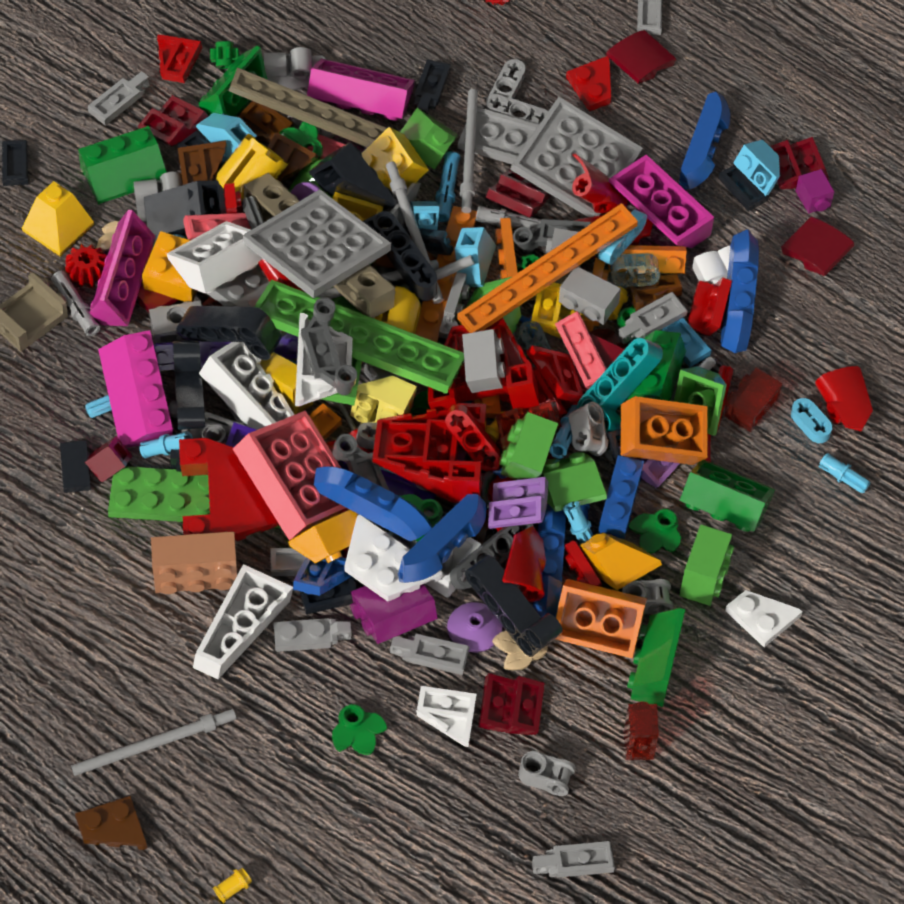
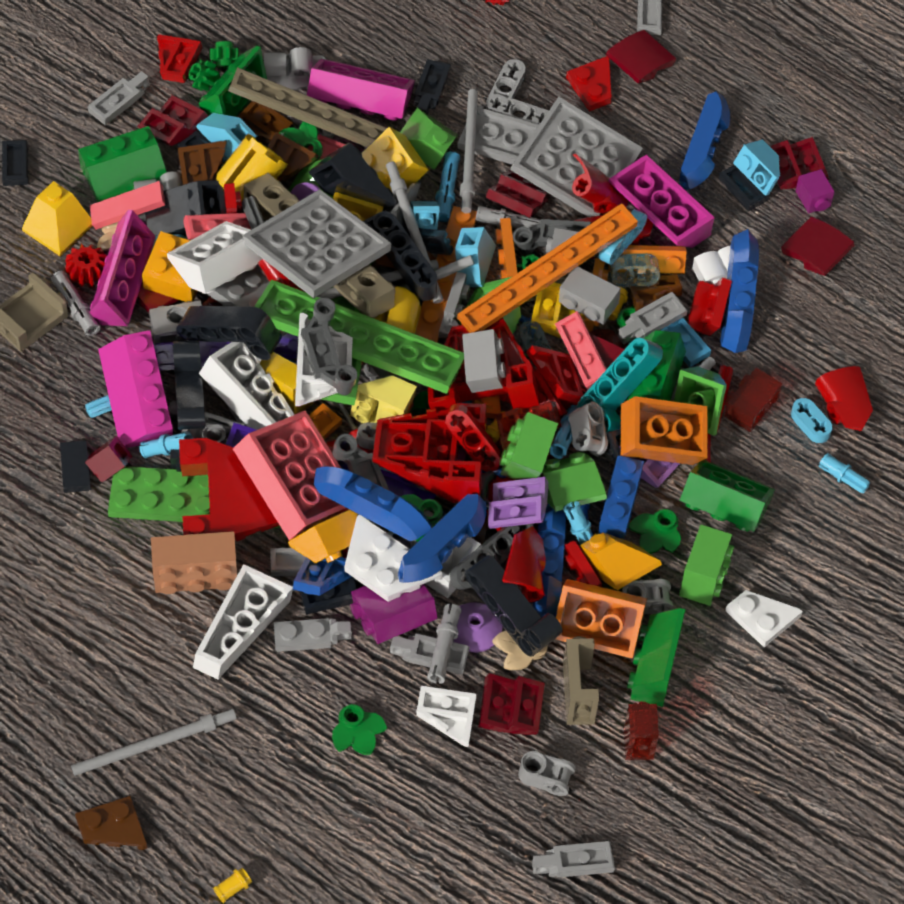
(138, 200): none -> coral tile
(203, 75): none -> green gear
(446, 632): none -> light grey pin
(579, 703): none -> dark tan panel

